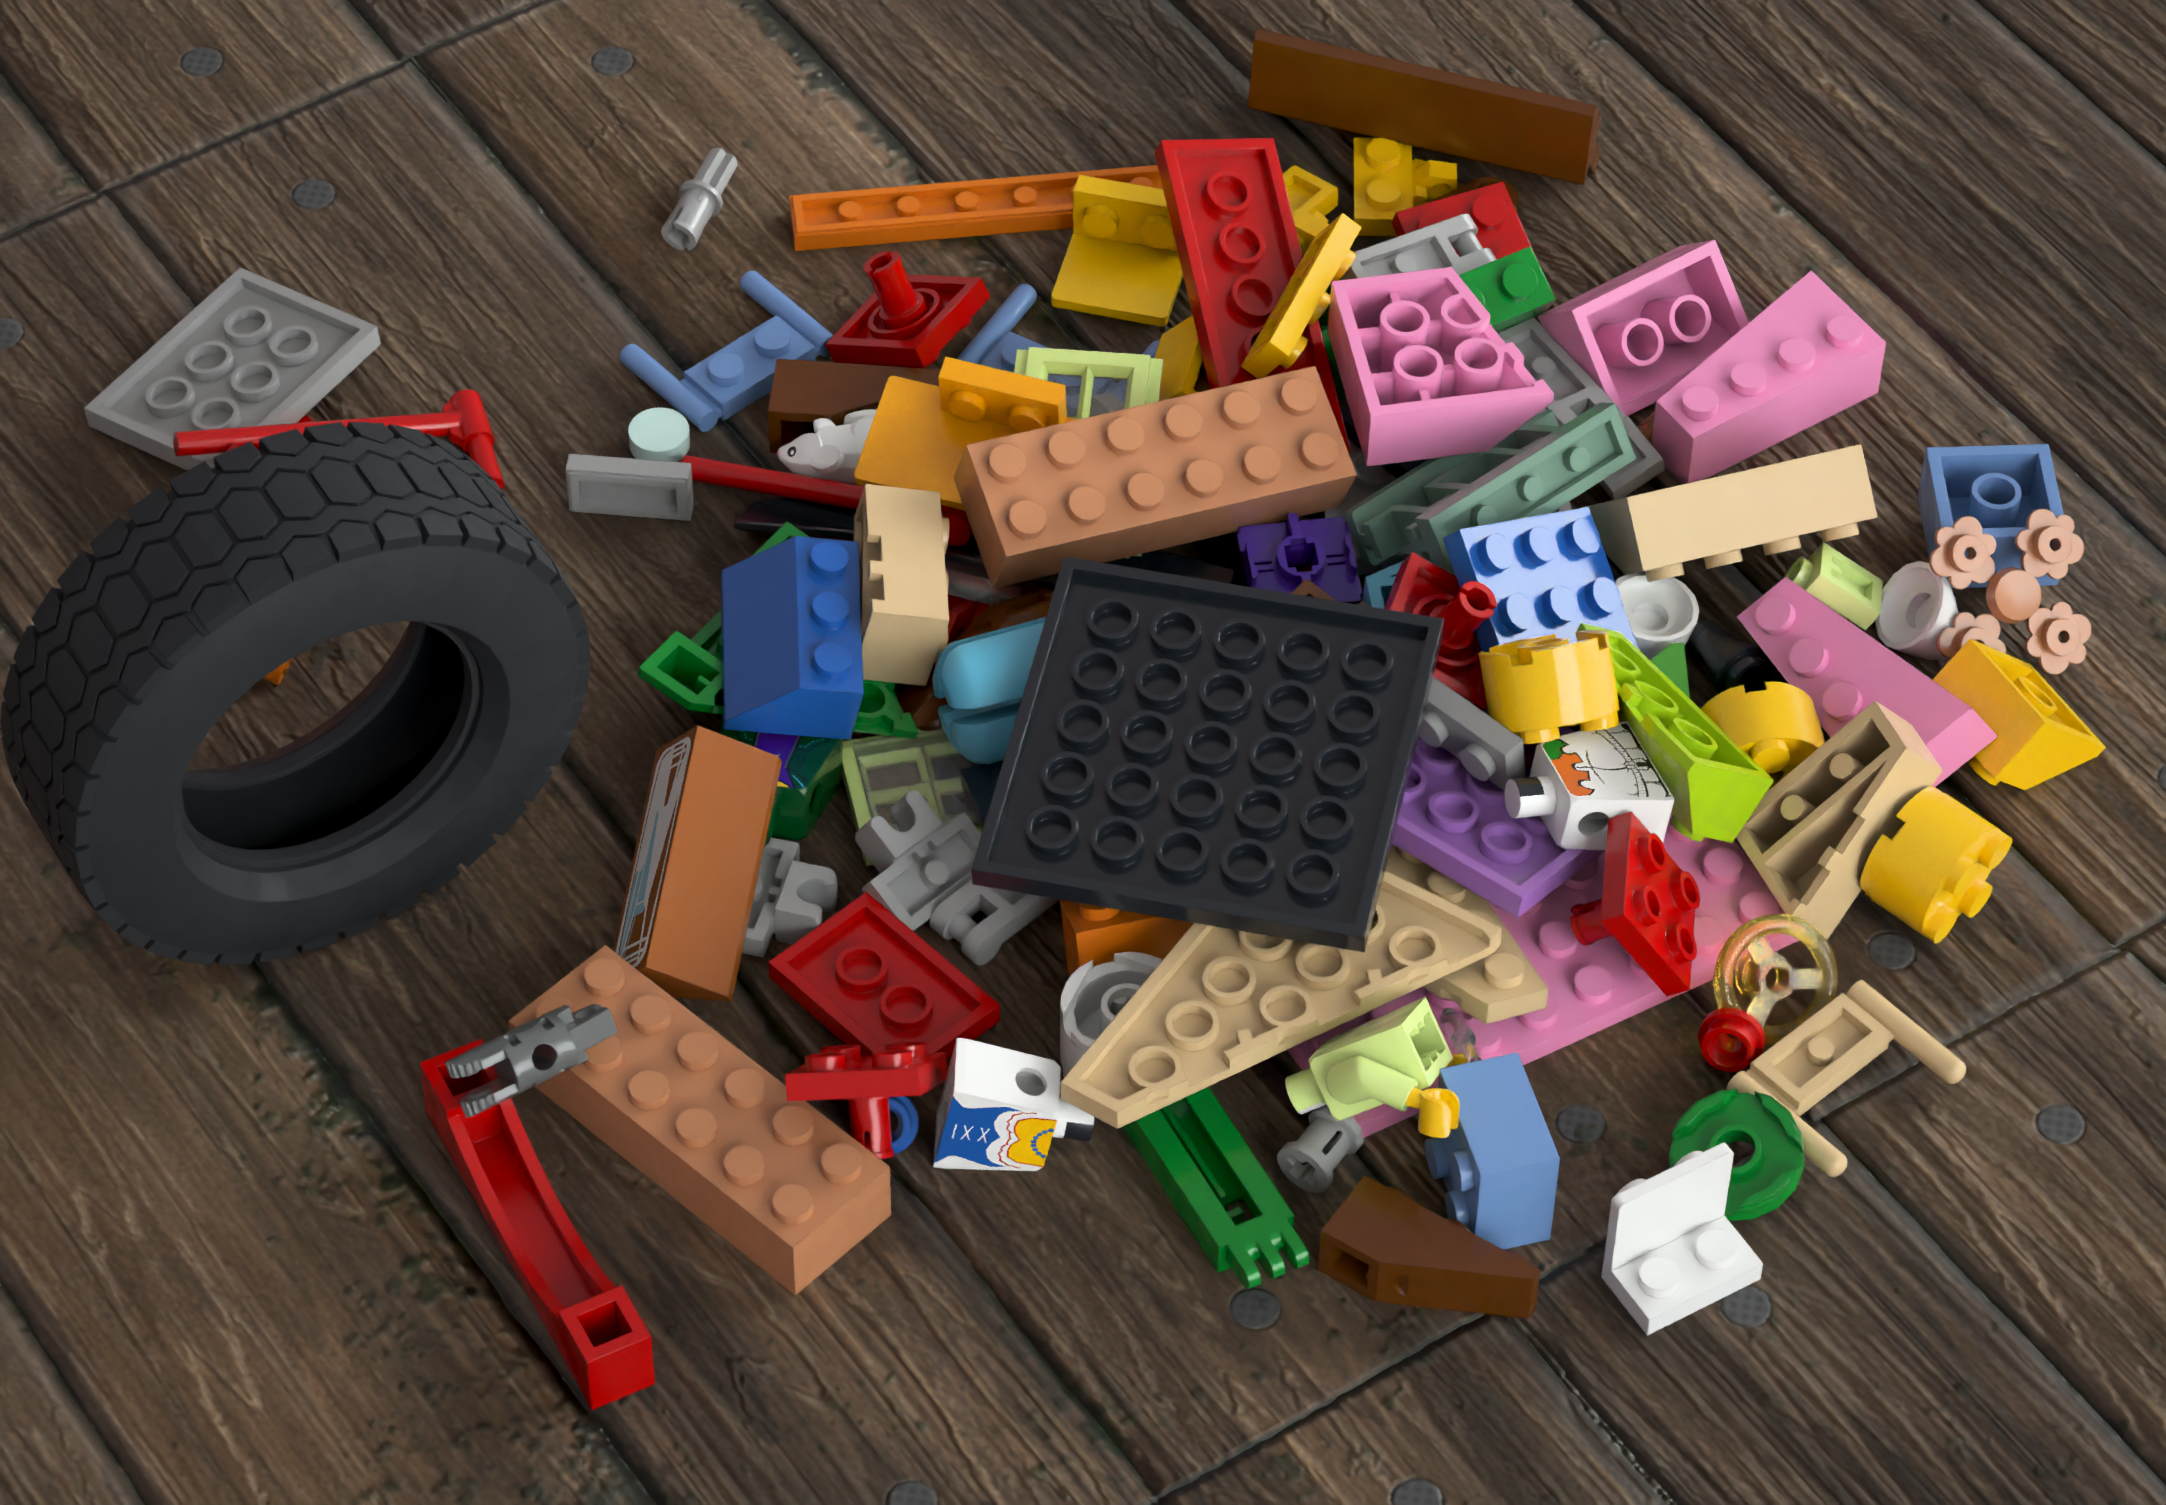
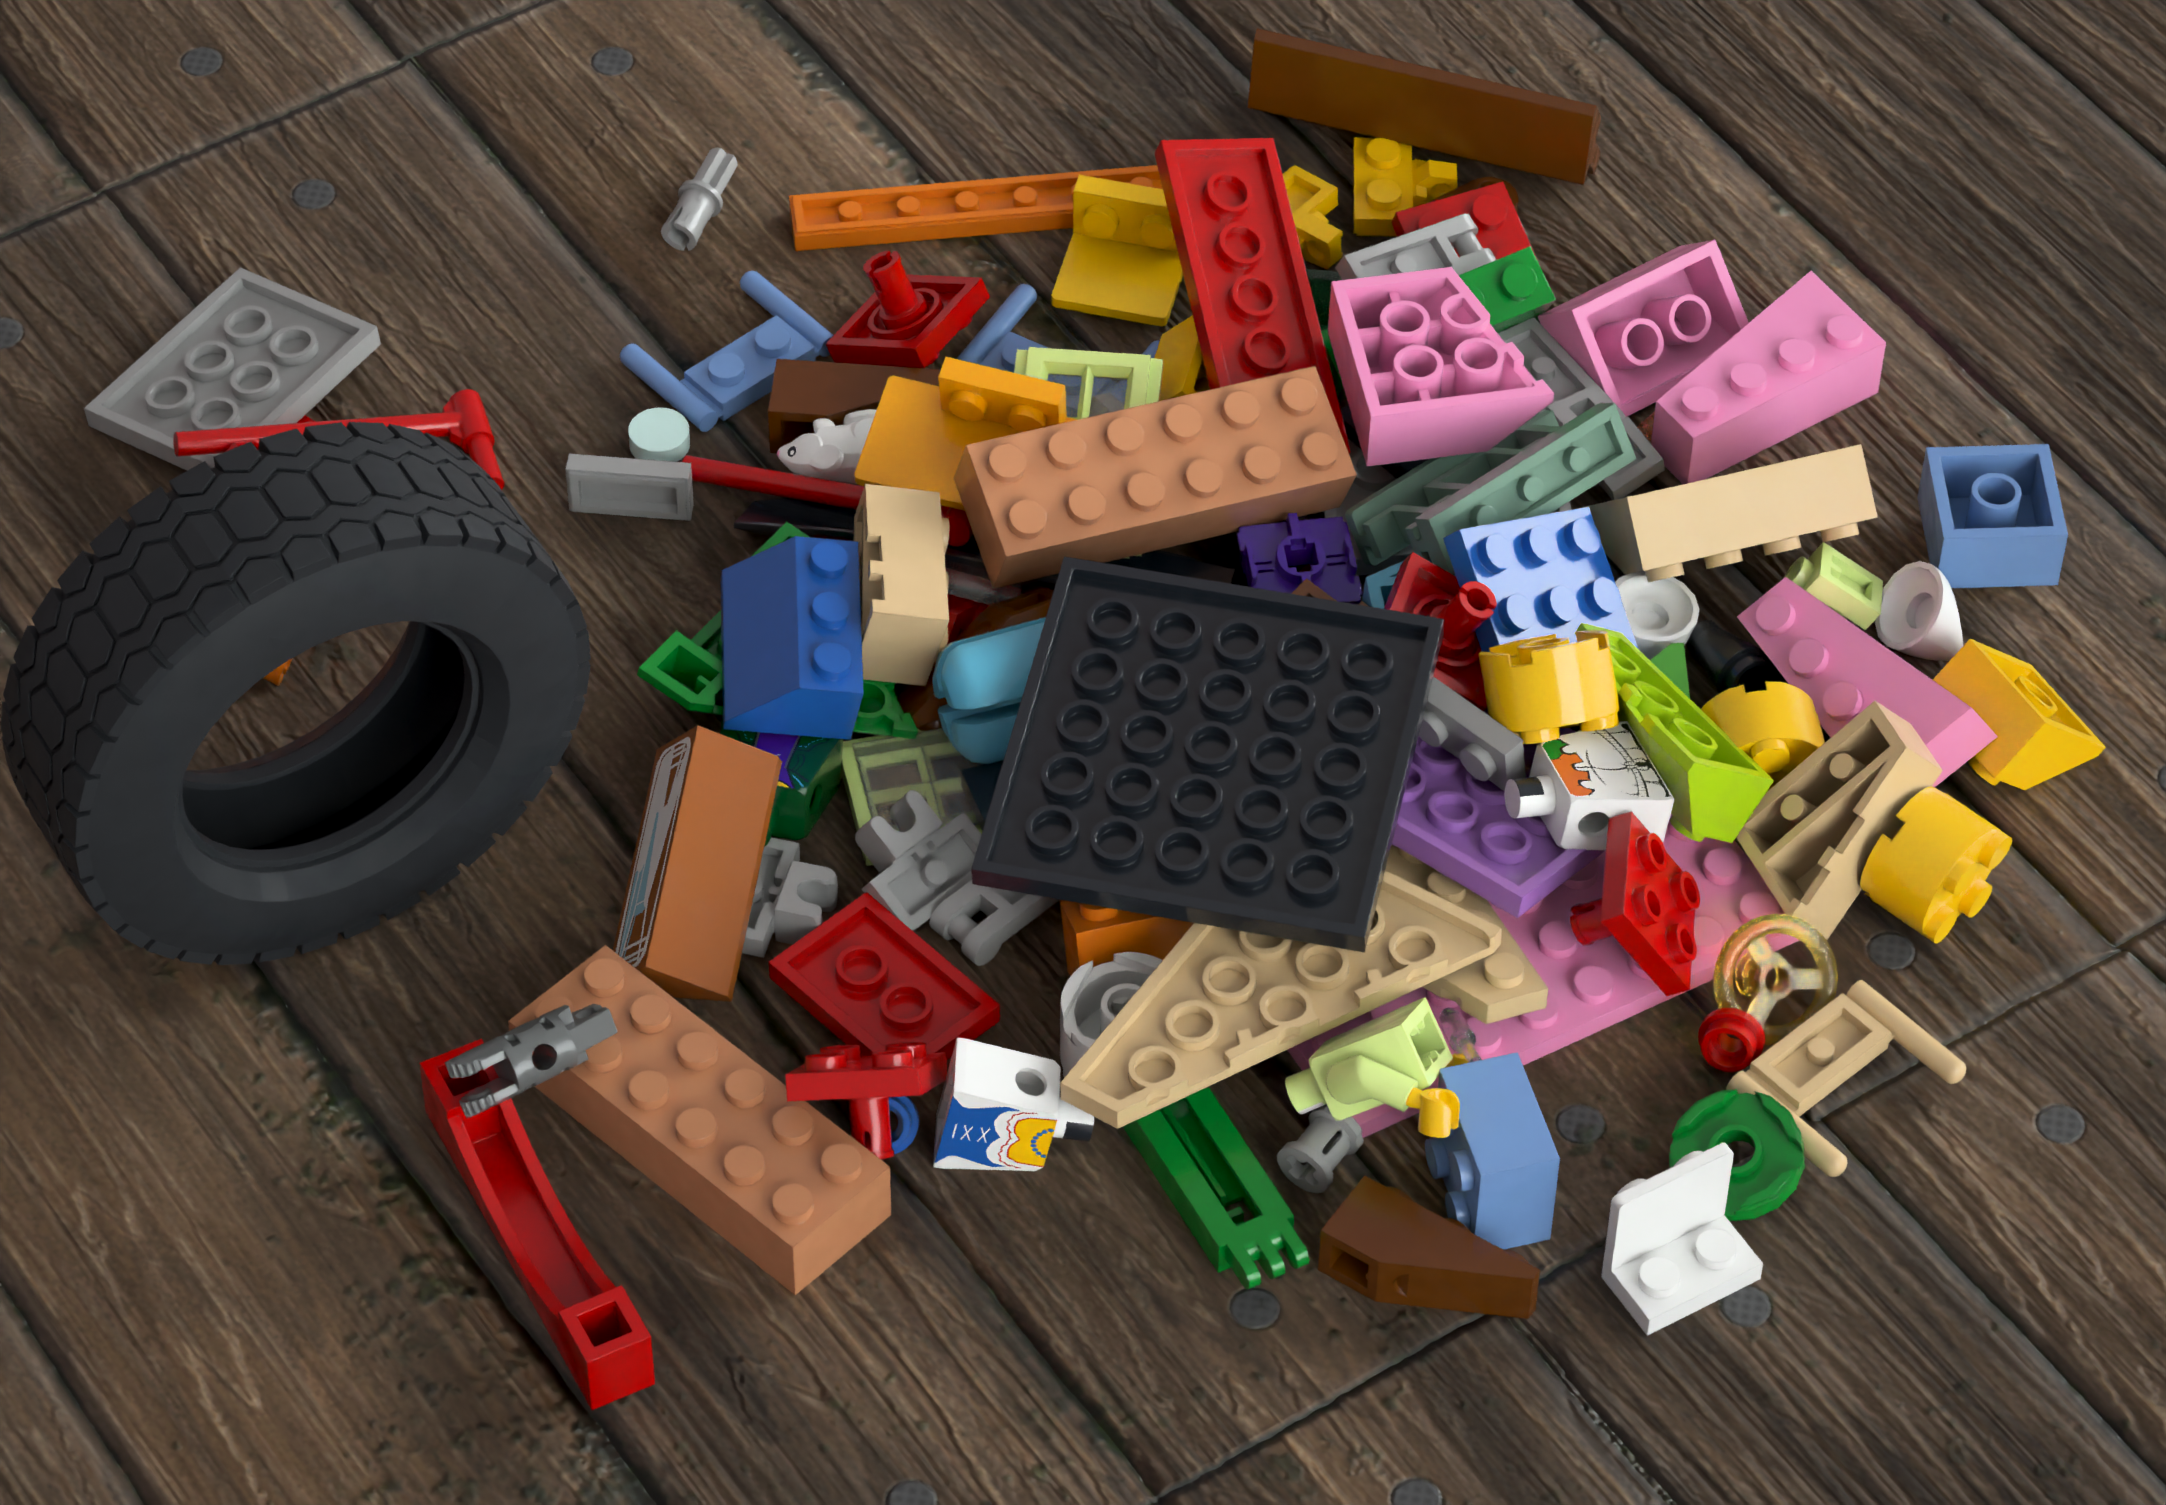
(1303, 298): yellow plate -> none
(2014, 592): plant -> none

